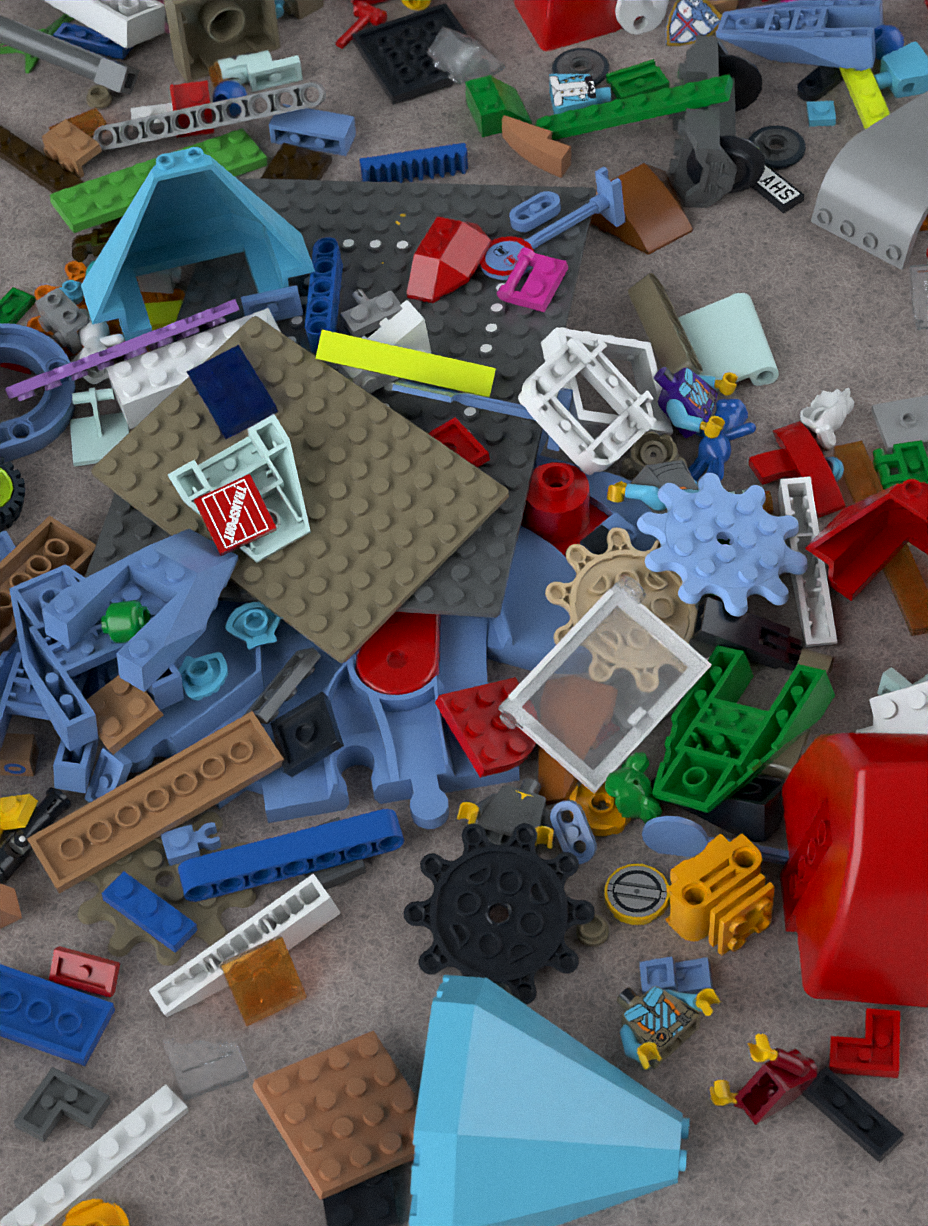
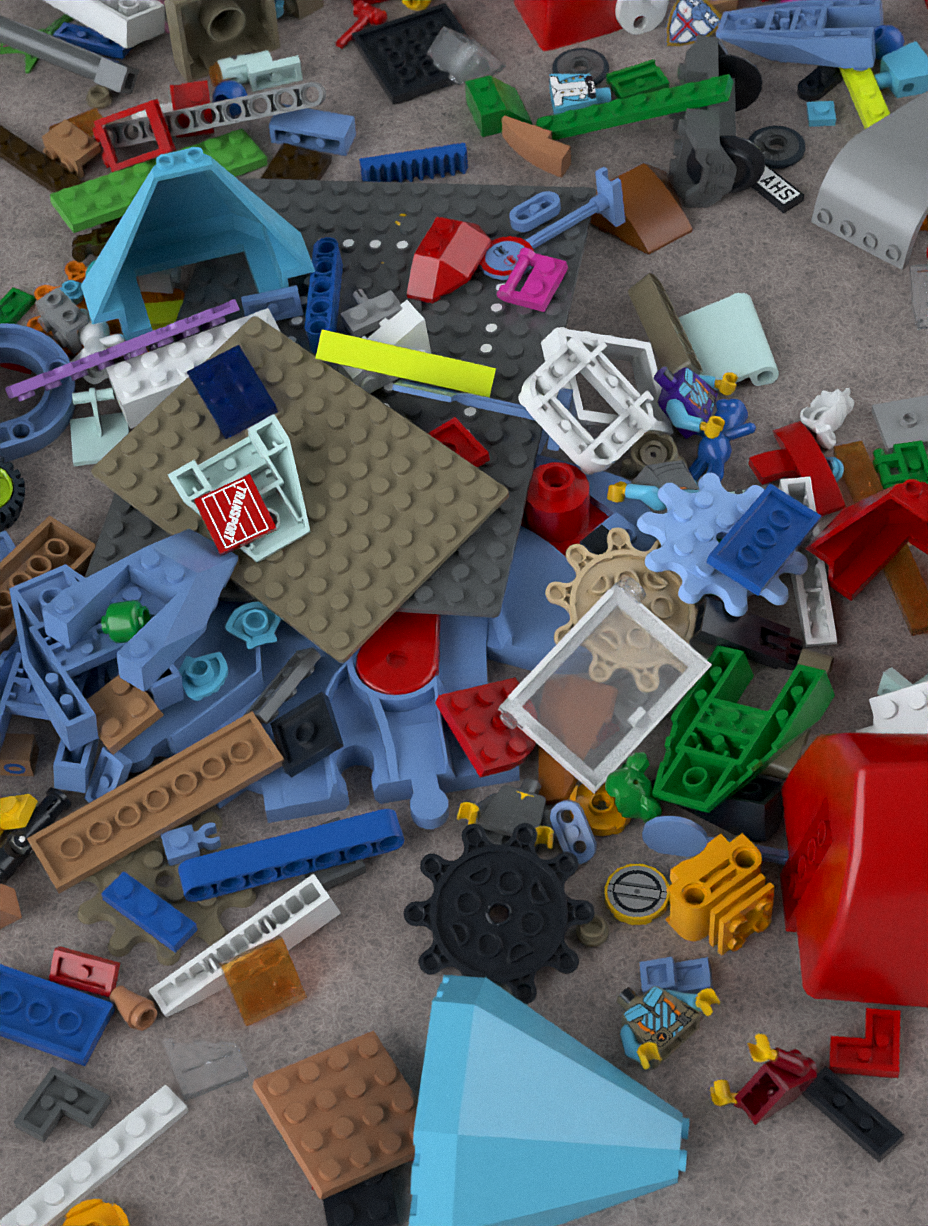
(135, 1009): none -> nougat cone
(158, 126): none -> red window
(763, 539): none -> blue plate

